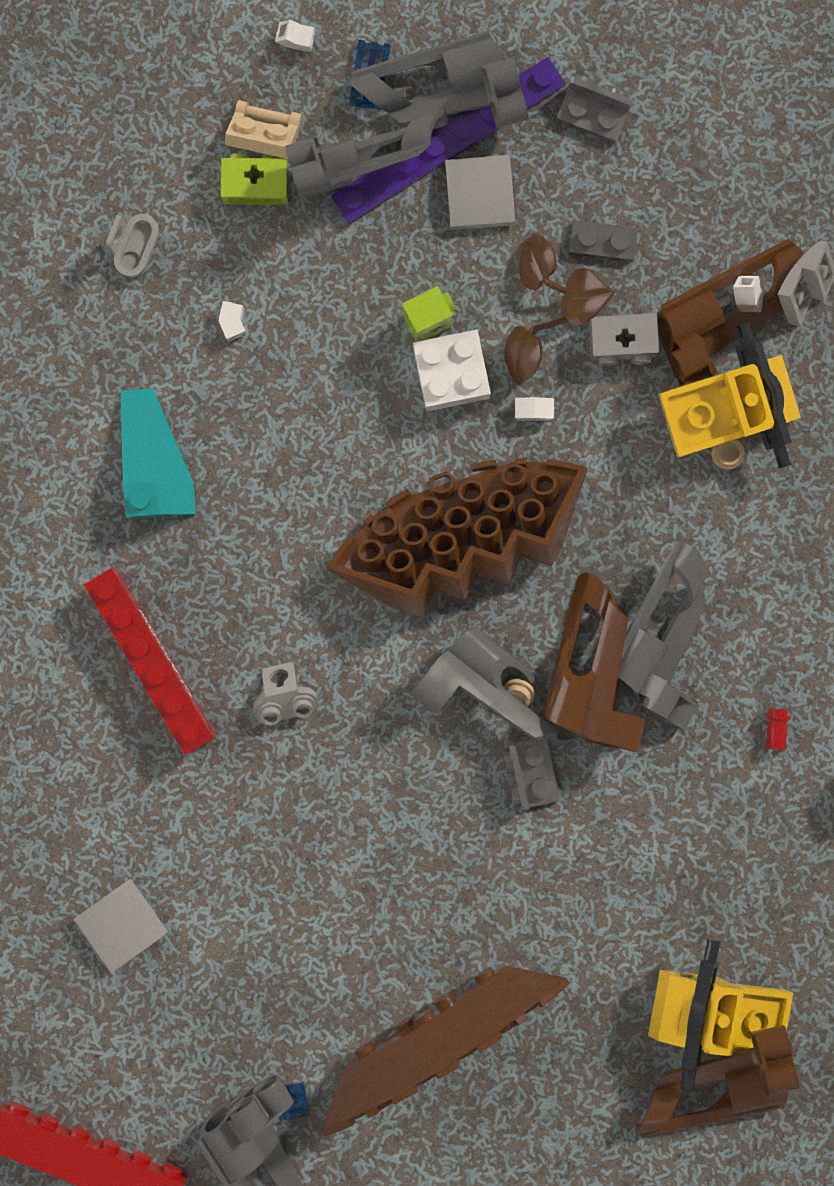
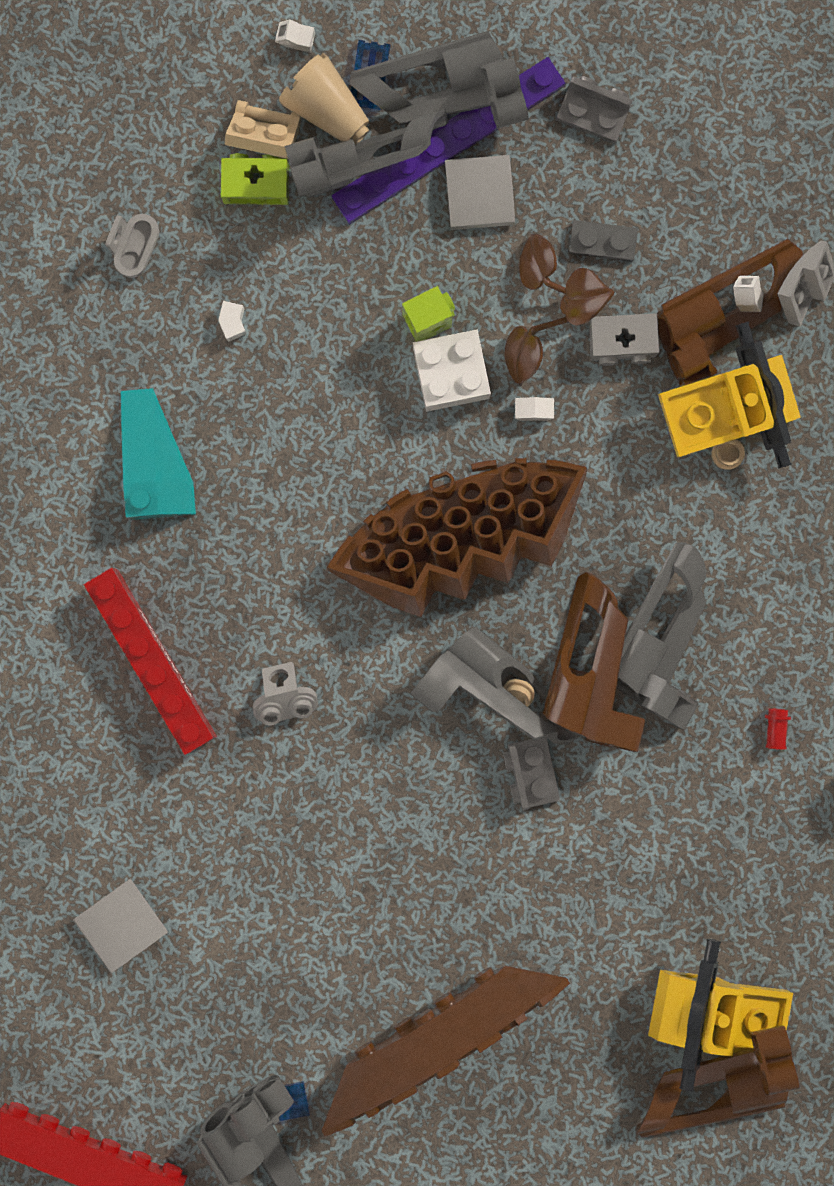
(326, 101): none -> tan cone

